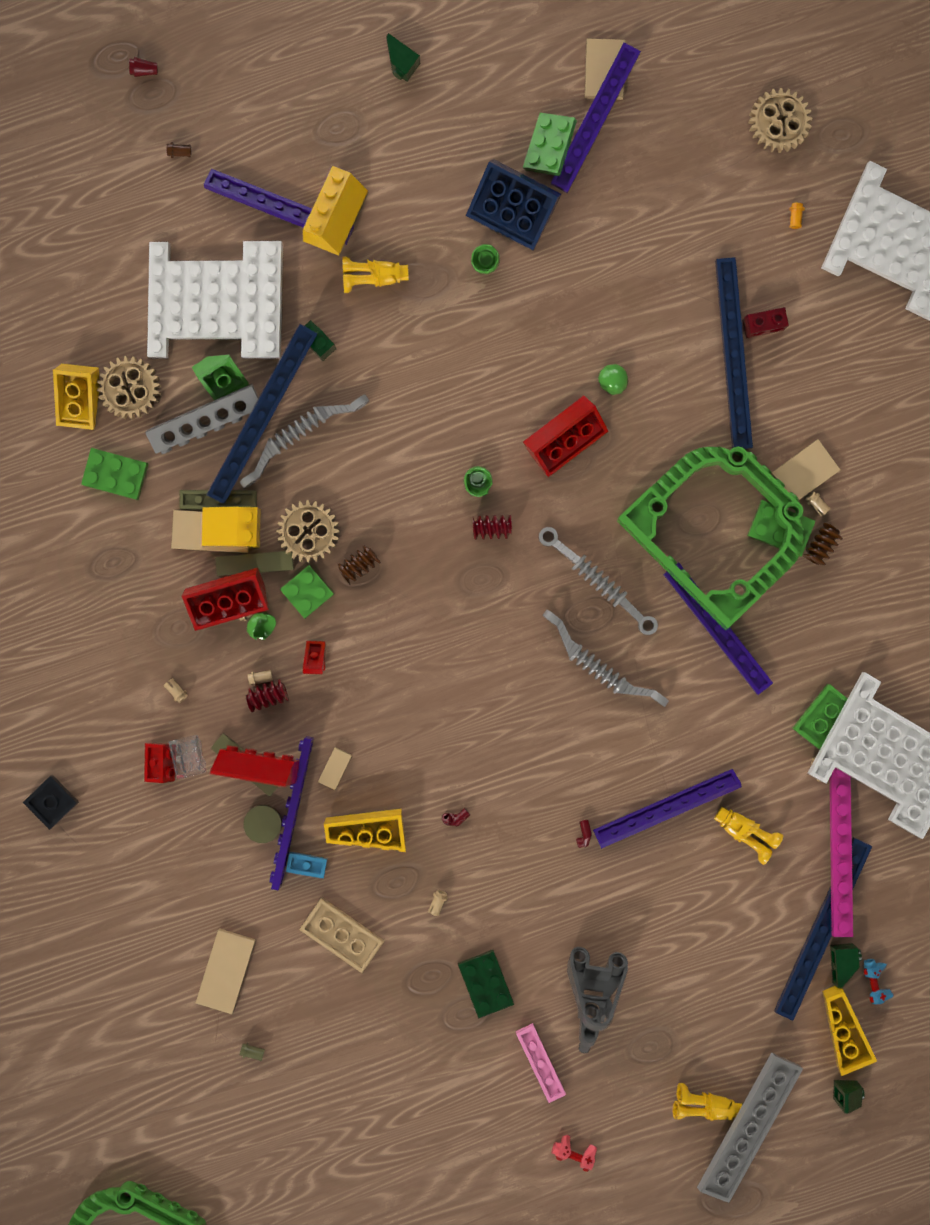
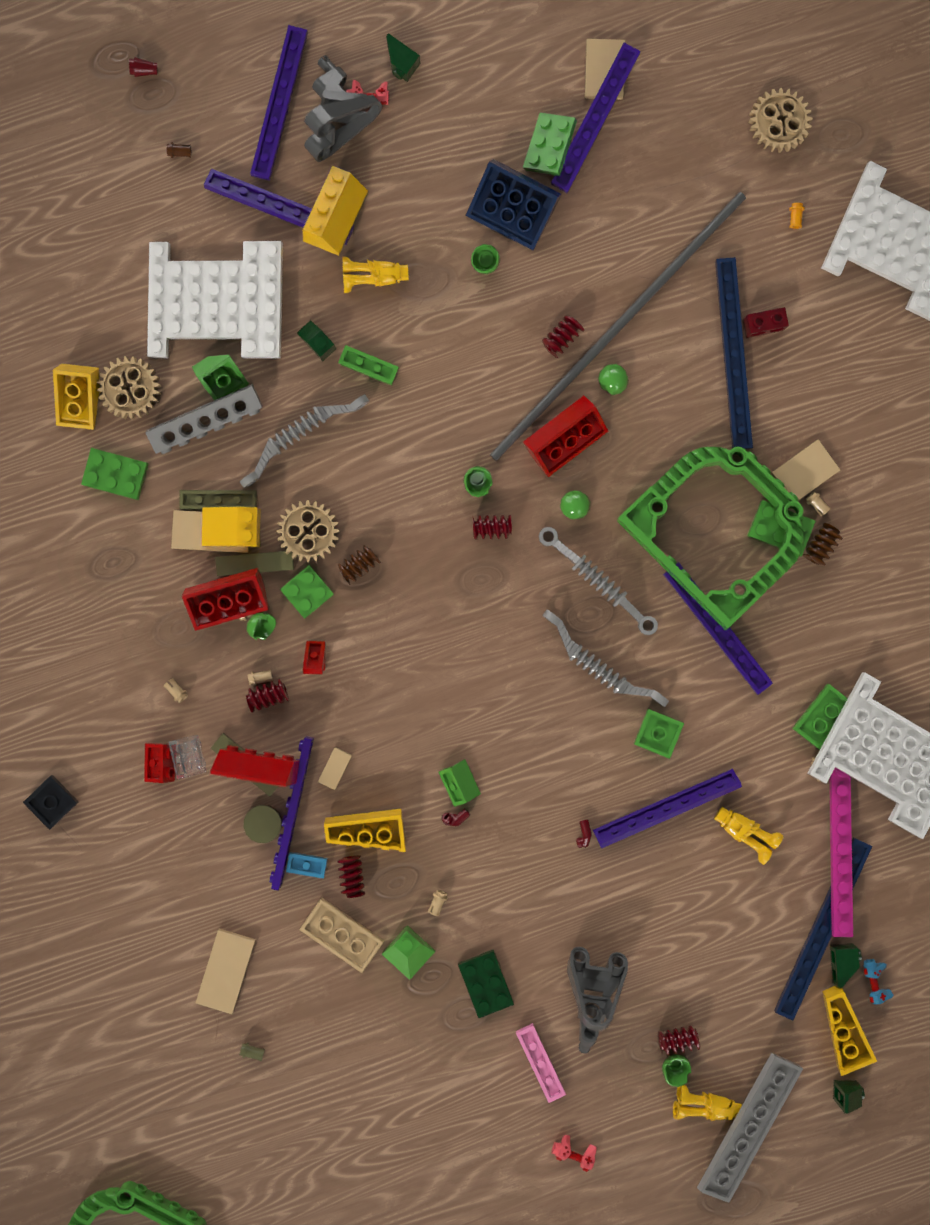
(261, 413): dark blue plate -> none
(279, 102): none -> dark purple plate
(337, 107): none -> dark grey connector
(351, 875): none -> dark red piece
(368, 365): none -> bright green plate
(381, 94): none -> coral piece
(408, 952): none -> bright green slope
(459, 783): none -> bright green panel
(562, 335): none -> dark red piece
(575, 504): none -> bright green hair
(617, 326): none -> dark grey piece
(658, 733): none -> bright green plate
(676, 1070): none -> bright green hair
(678, 1040): none -> dark red piece

